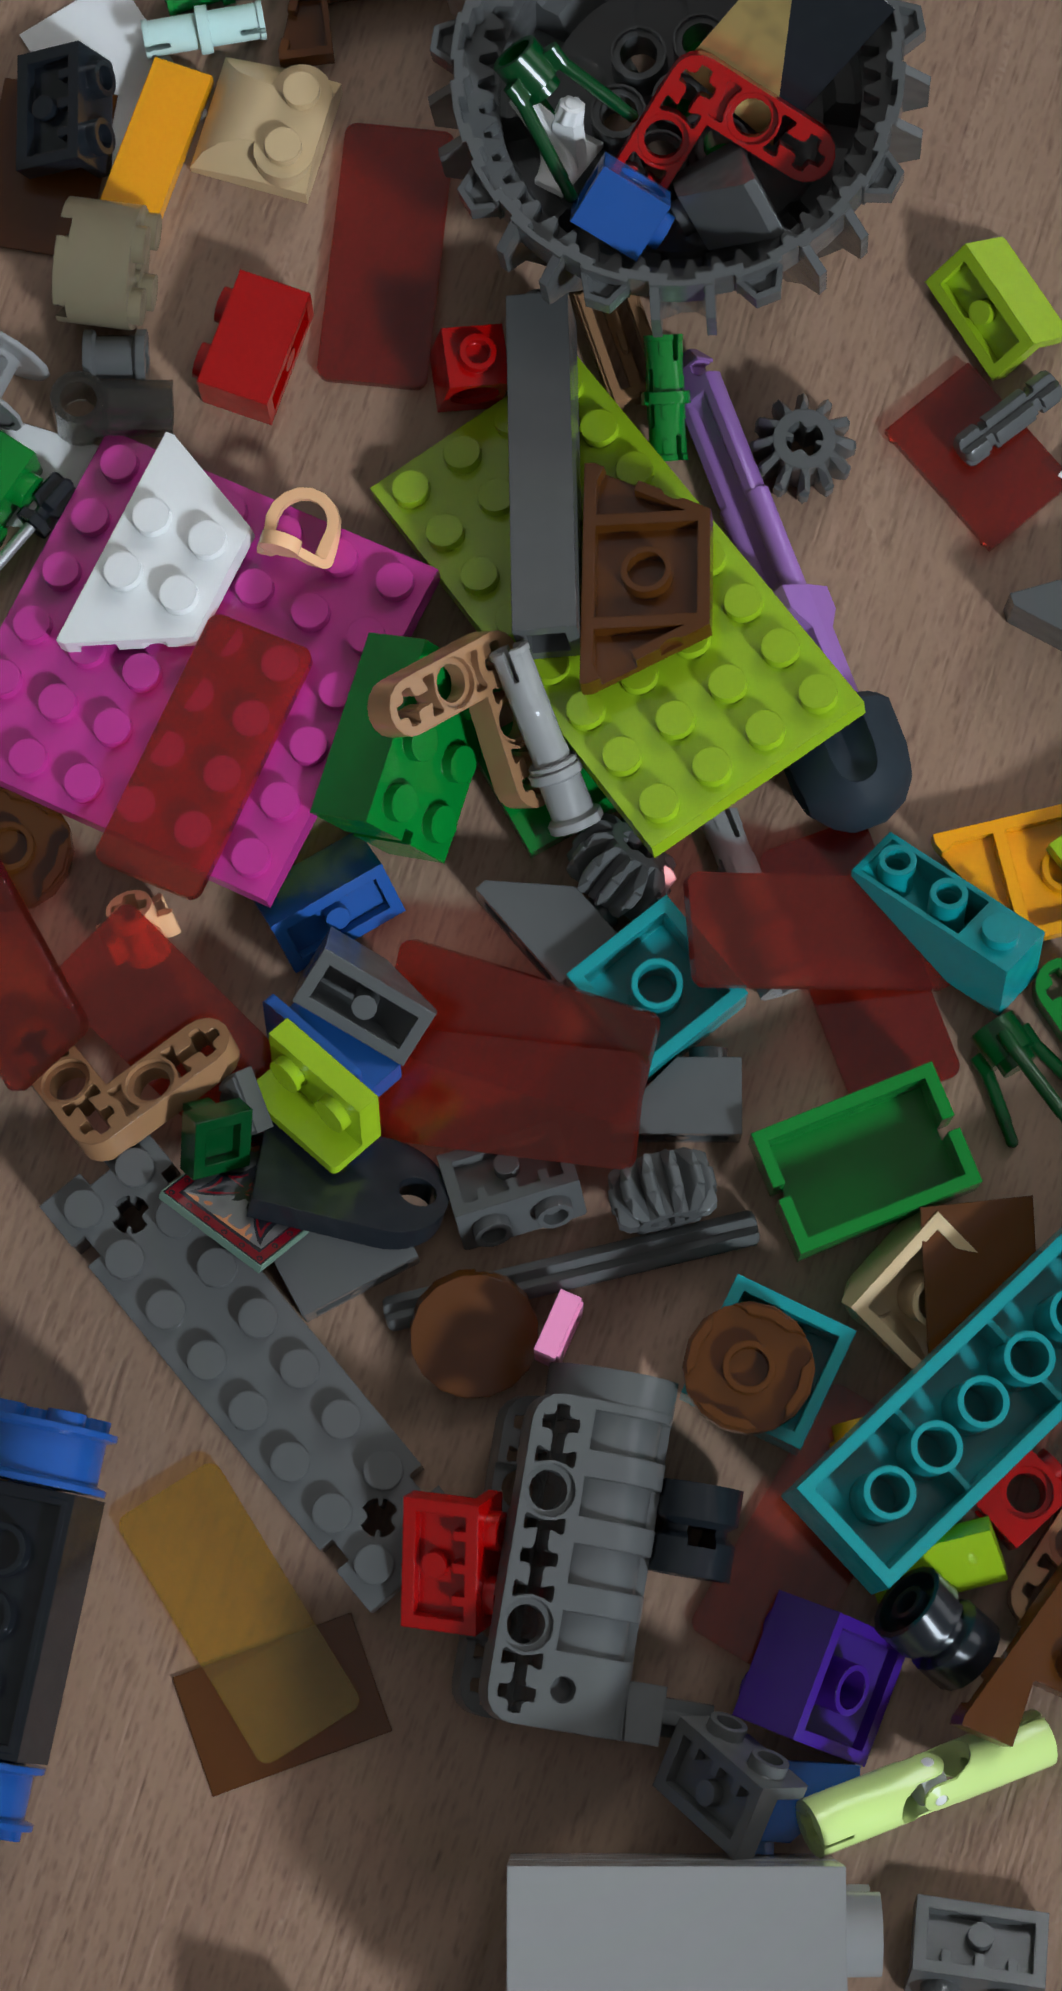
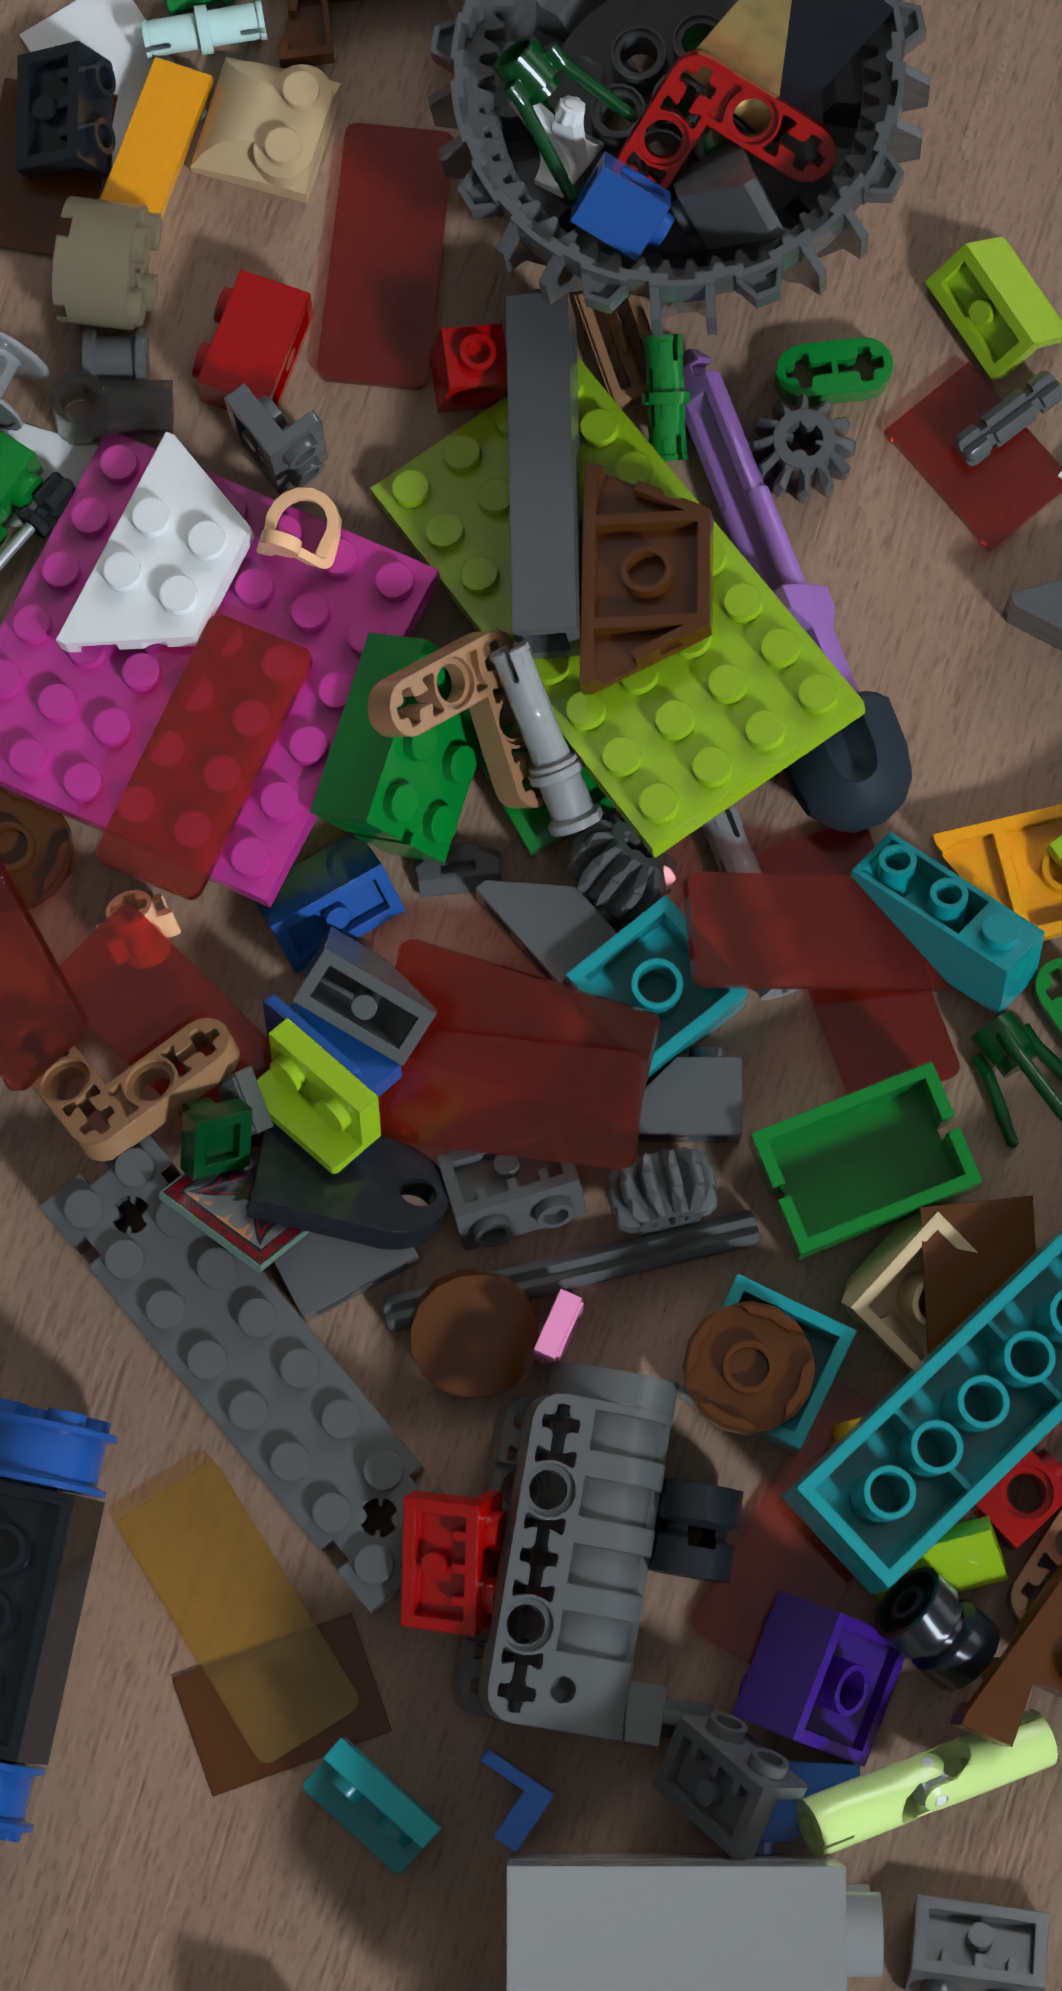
(283, 456): none -> dark grey bracket
(371, 1805): none -> teal bracket
(462, 872): none -> dark grey piece
(528, 1805): none -> blue panel
(831, 358): none -> green beam

